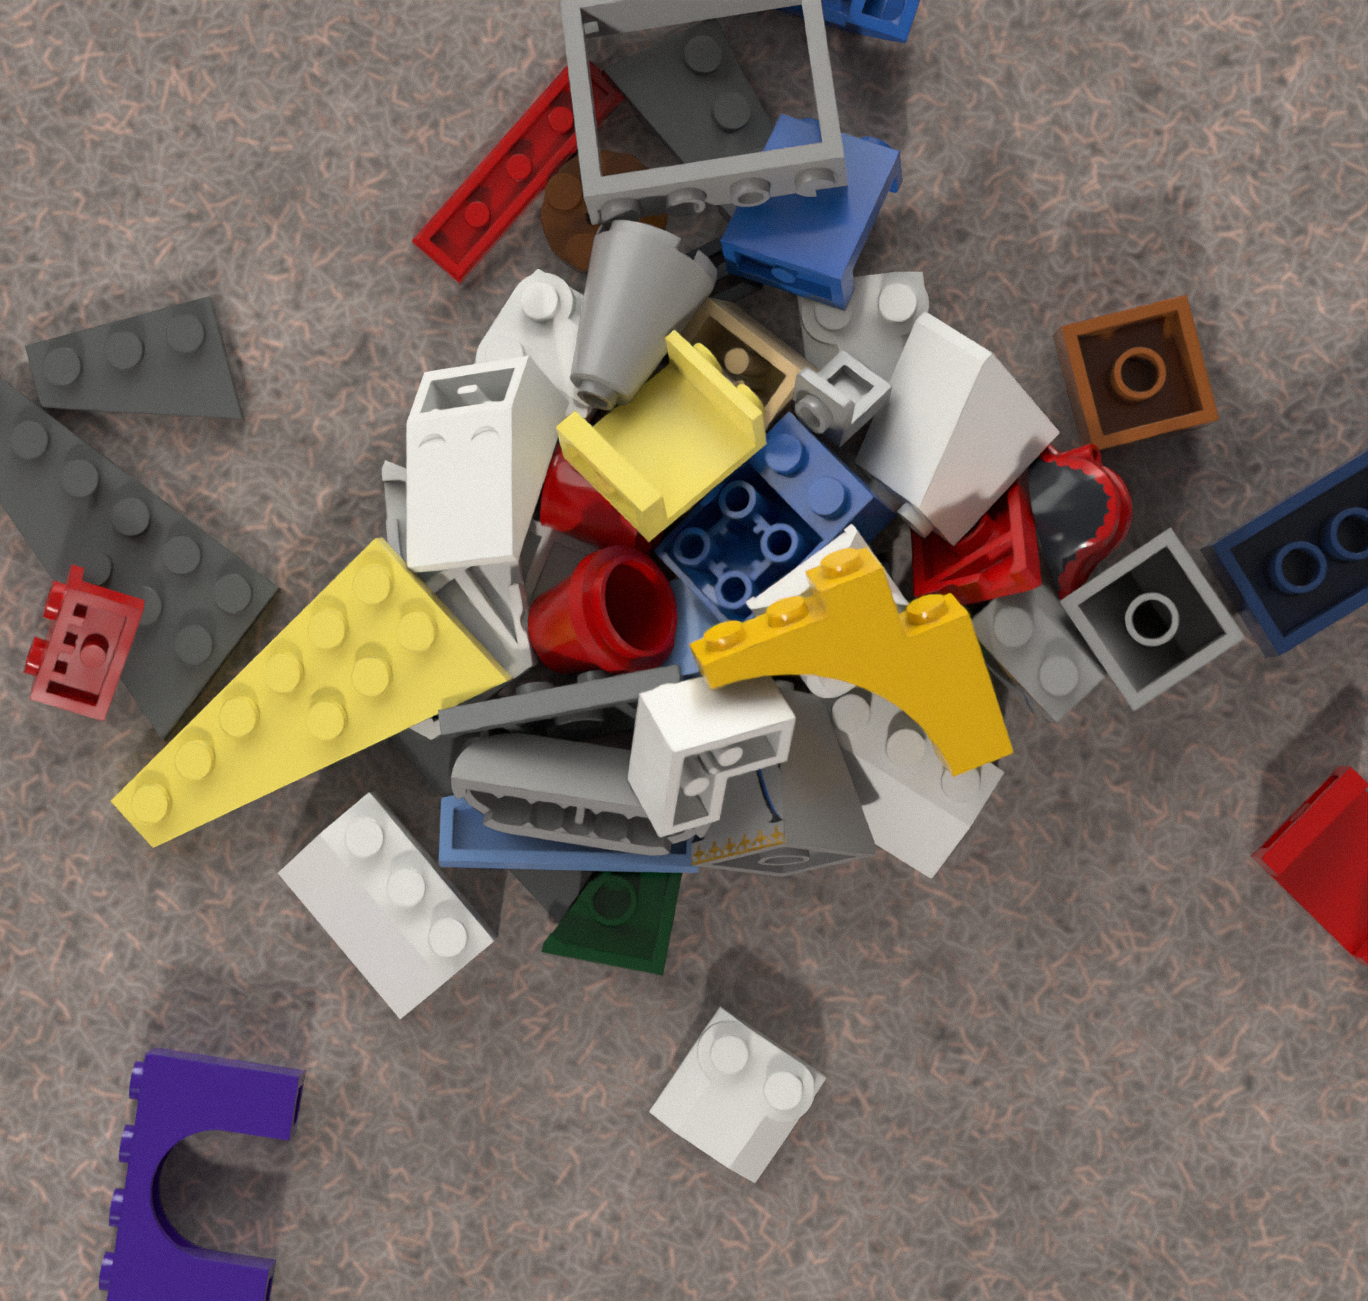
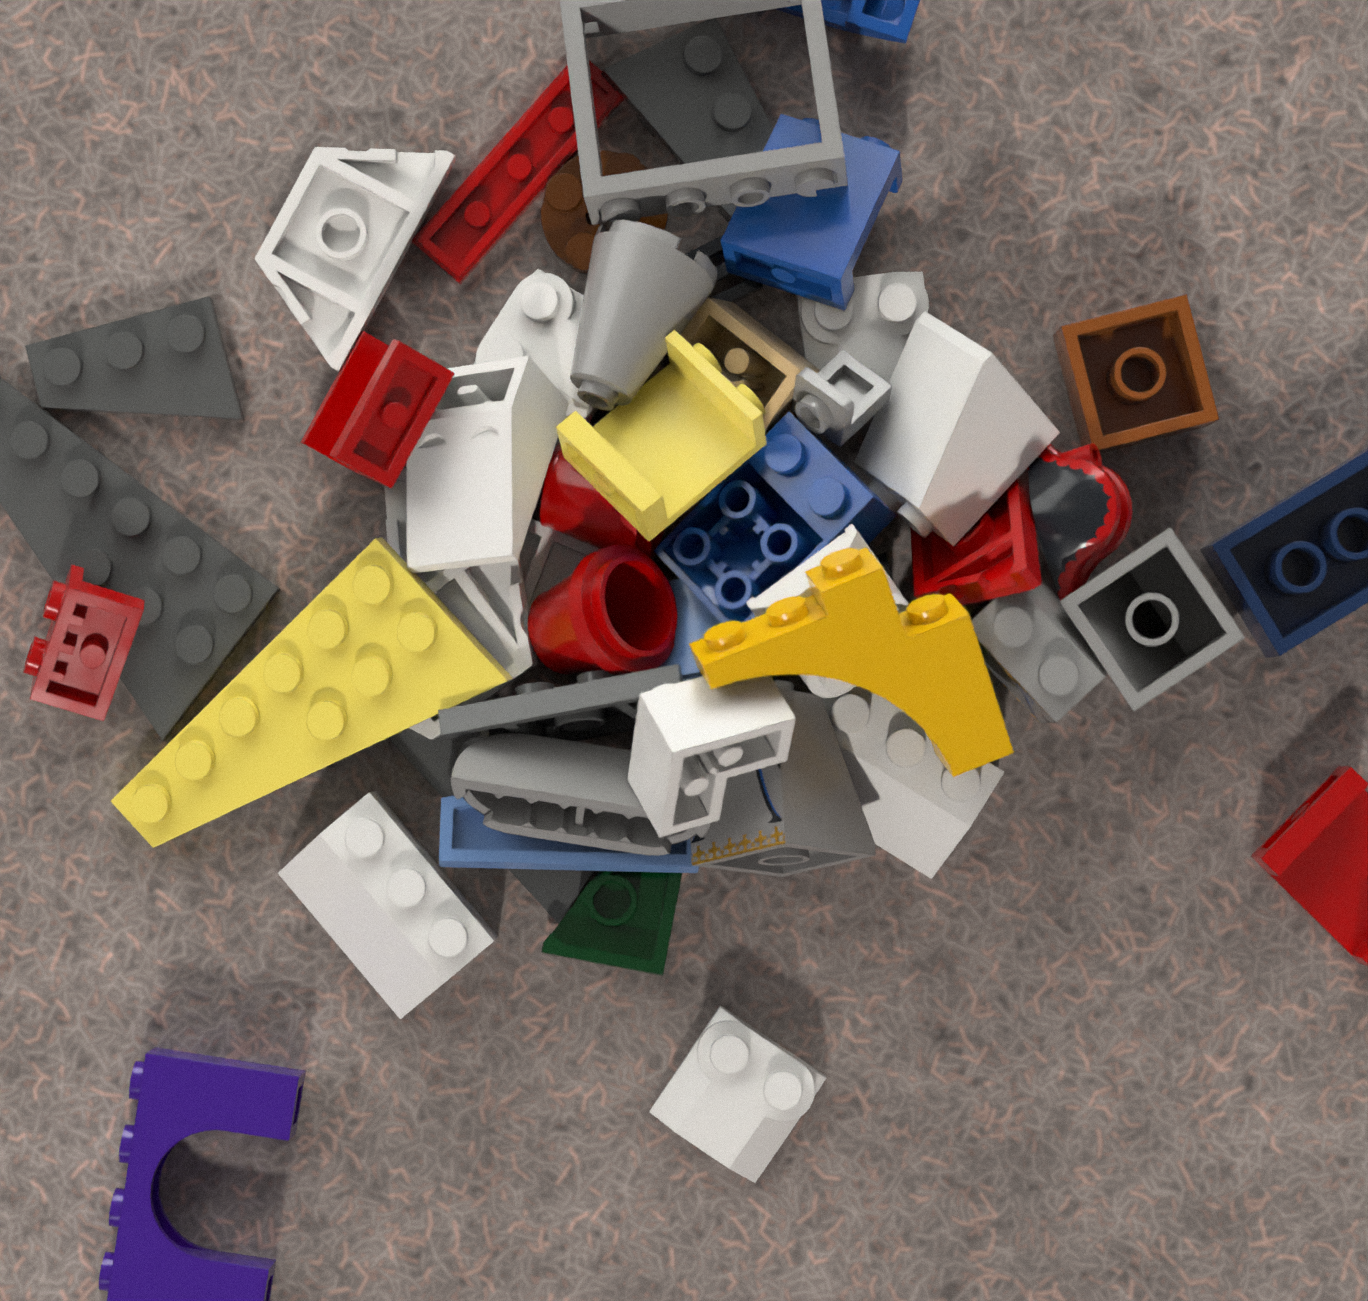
(347, 237): none -> white wing
(377, 408): none -> red panel

